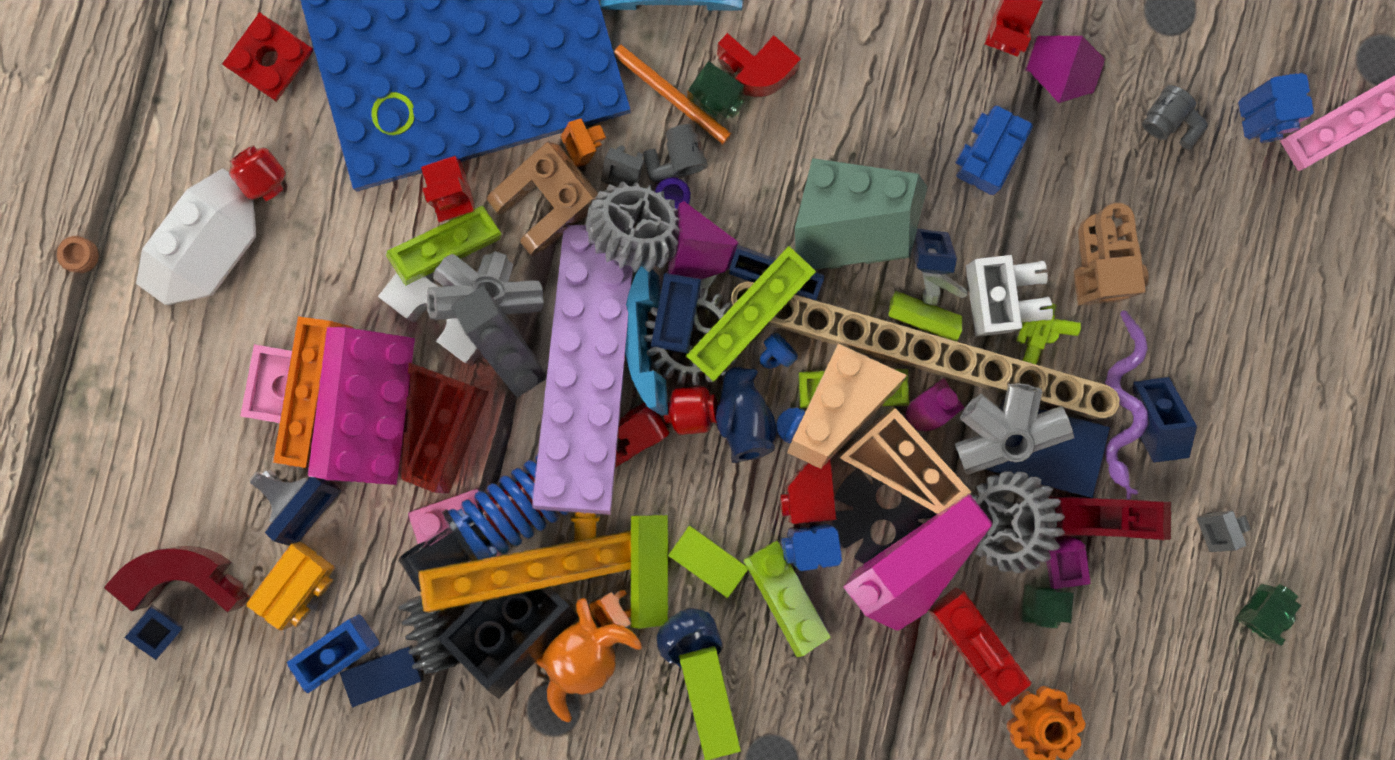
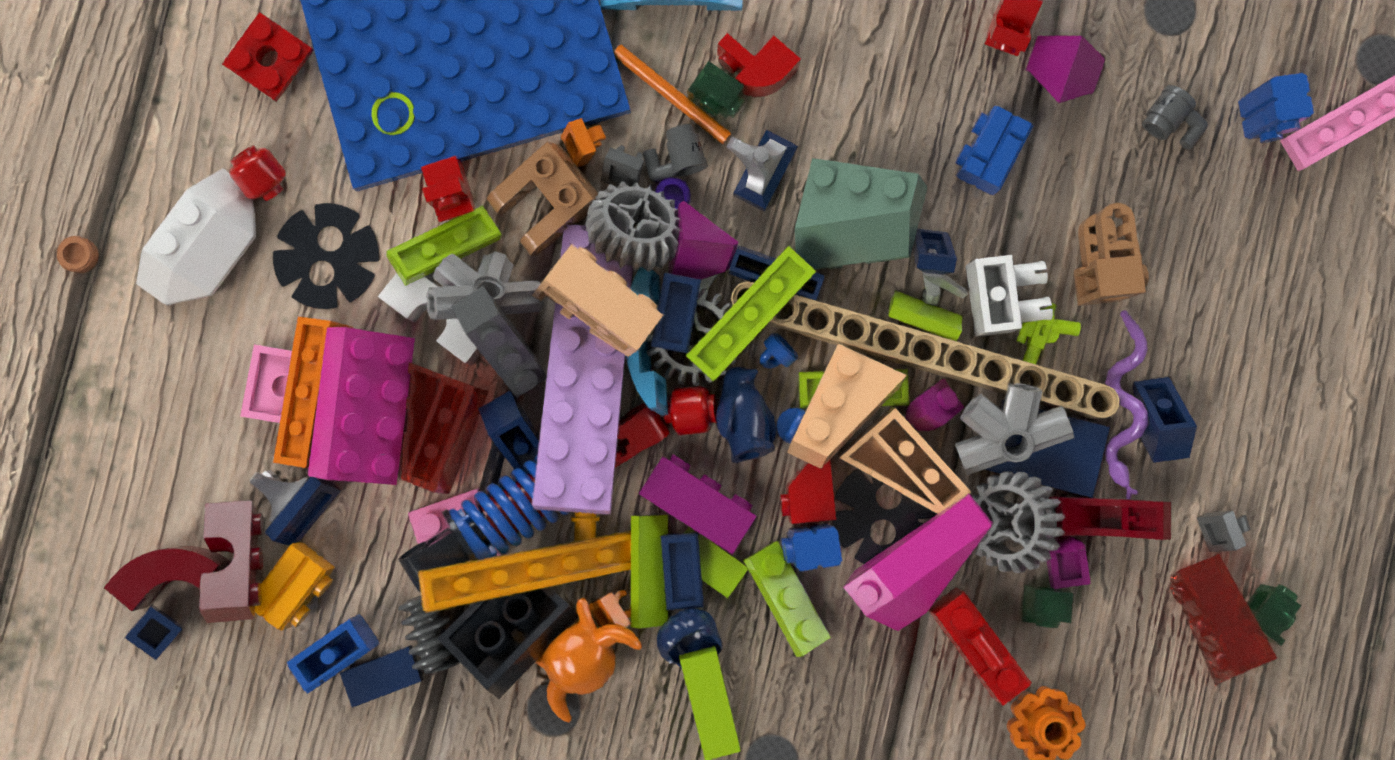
(234, 590): none -> arch
(303, 236): none -> black piece
(511, 429): none -> dark blue slope
(599, 300): none -> light nougat wedge
(682, 570): none -> dark blue tile
(698, 503): none -> magenta brick
(764, 167): none -> piece
(1220, 620): none -> clear red wedge

